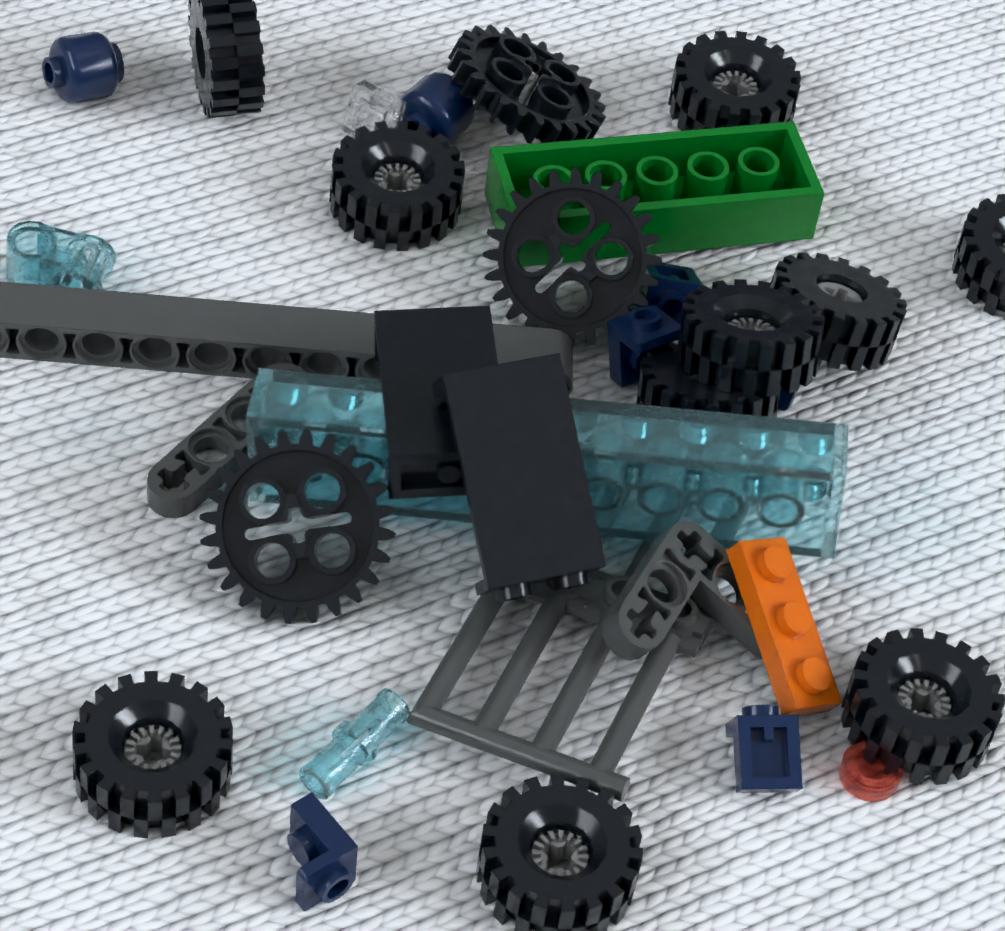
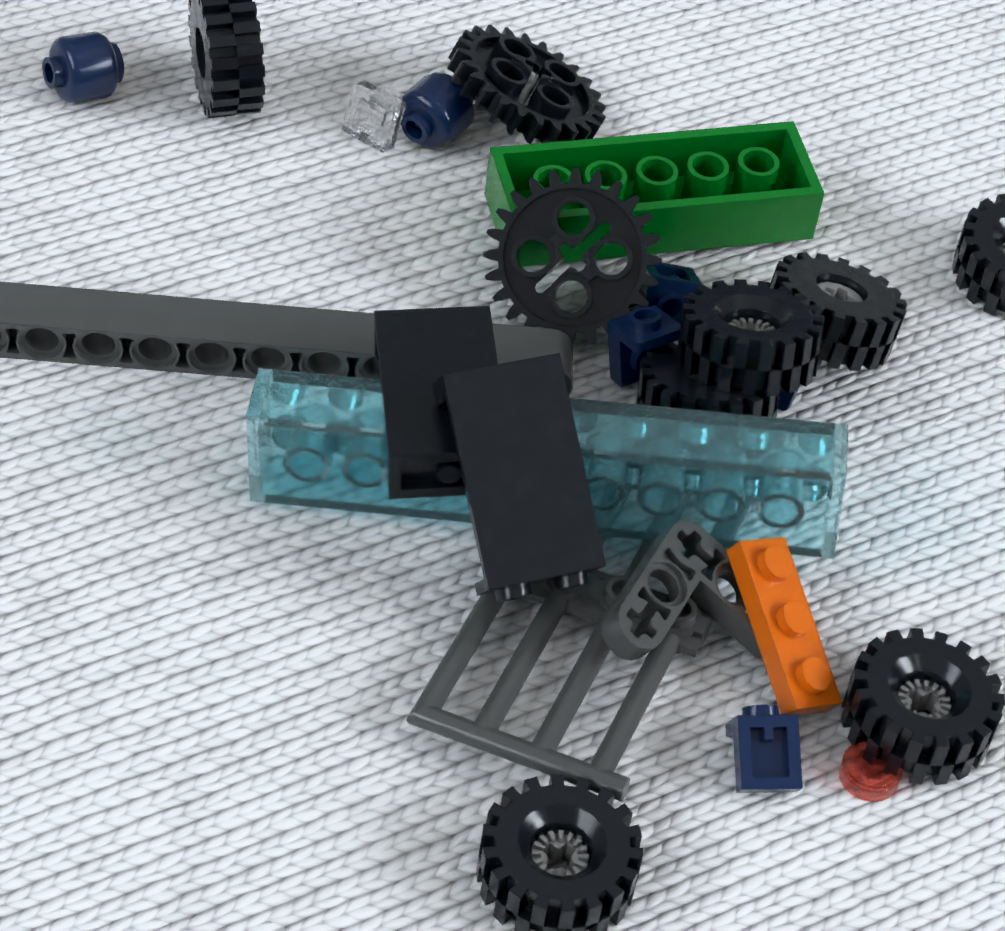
(56, 257): clear light blue piece -> none
(145, 718): black bush -> none
(215, 432): dark grey beam -> none
(290, 471): black gear -> none
(323, 851): dark blue bracket -> none
(329, 768): clear light blue pin -> none
(395, 161): black bush -> none
(732, 83): black bush -> none

